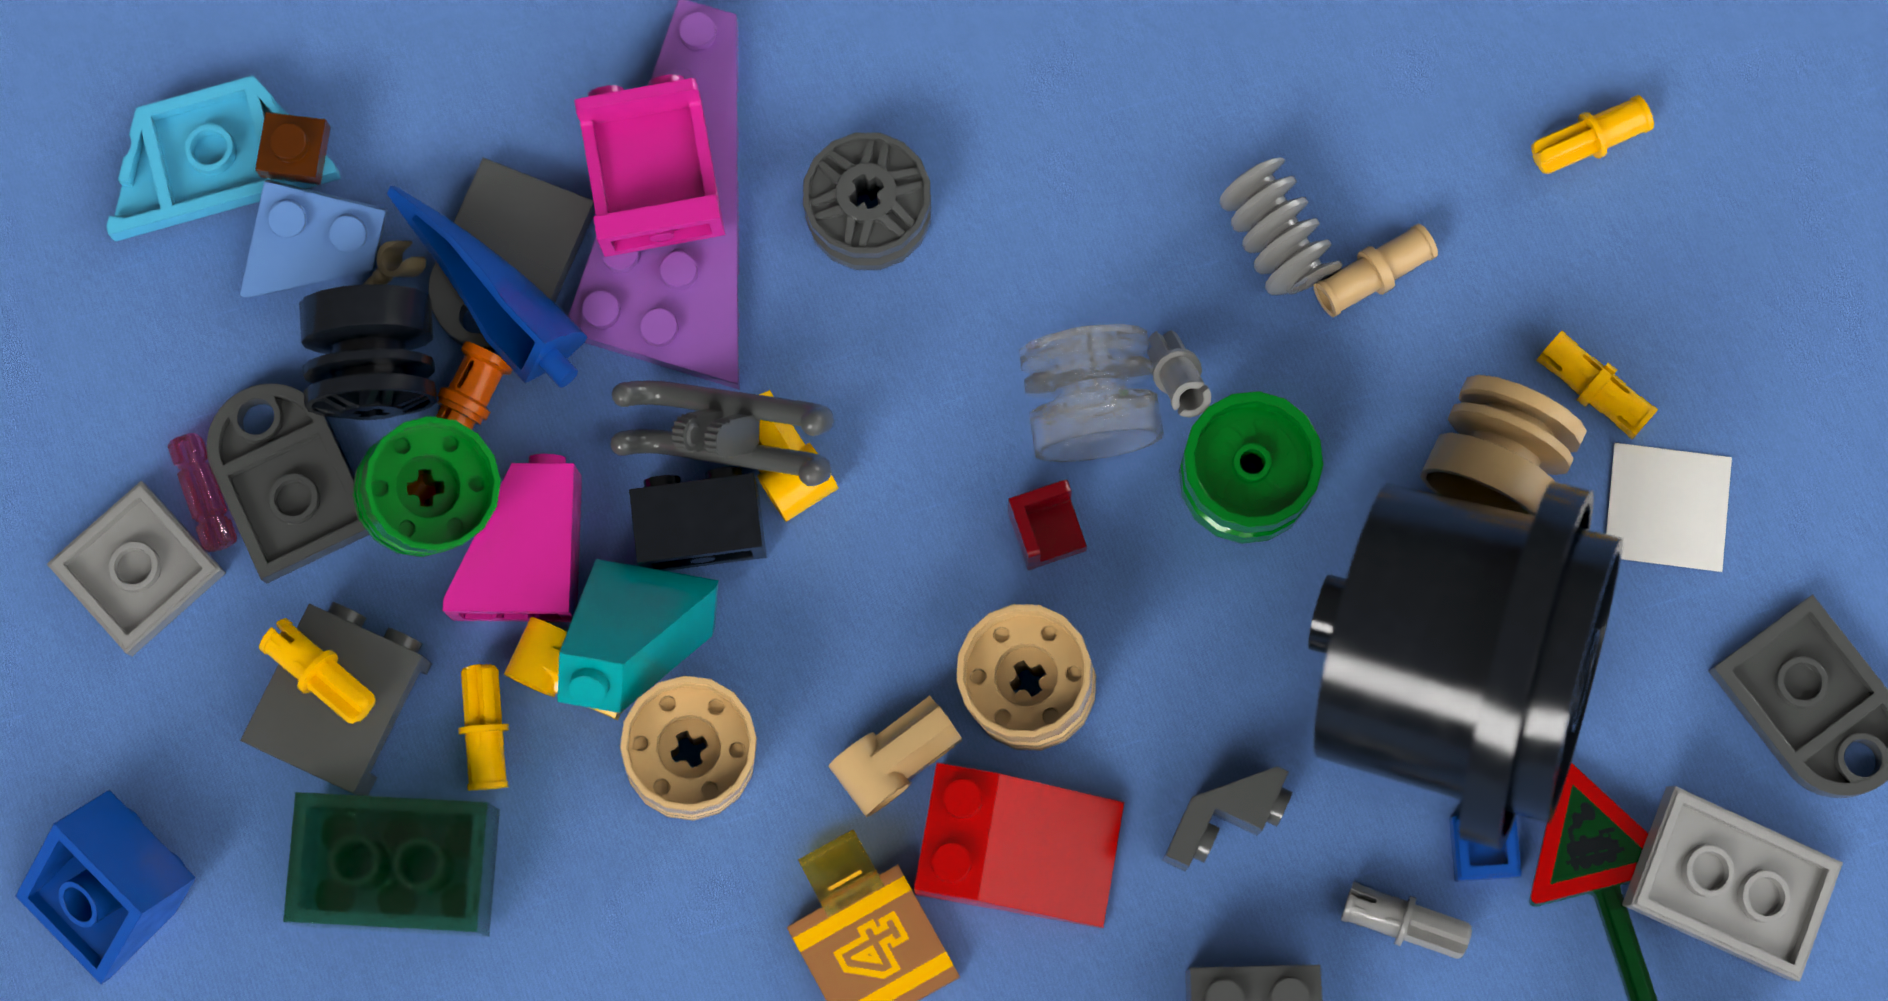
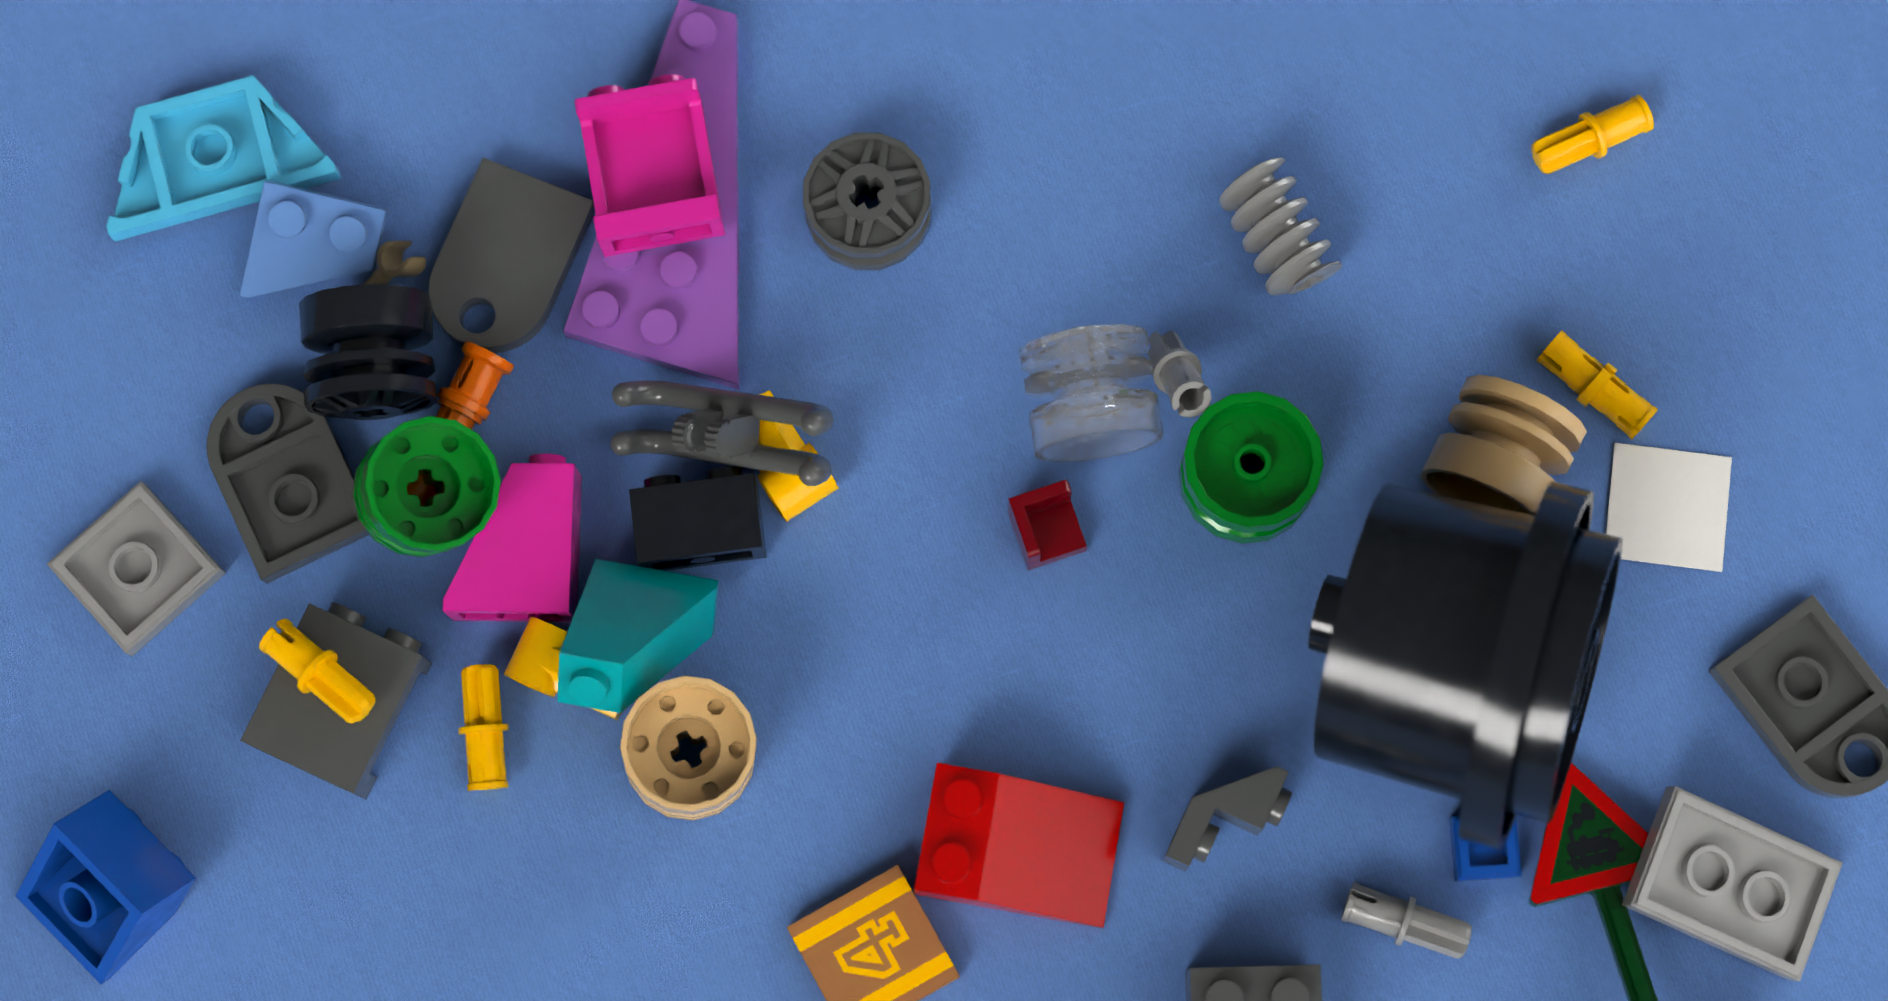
(202, 492): clear pink axle -> none
(293, 148): reddish brown plate -> none
(391, 864): clear green brick -> none
(506, 305): blue piece -> none
(840, 872): clear yellow tile -> none
(882, 764): tan piece -> none
(1020, 640): tan wheel -> none
(1375, 270): tan pin -> none

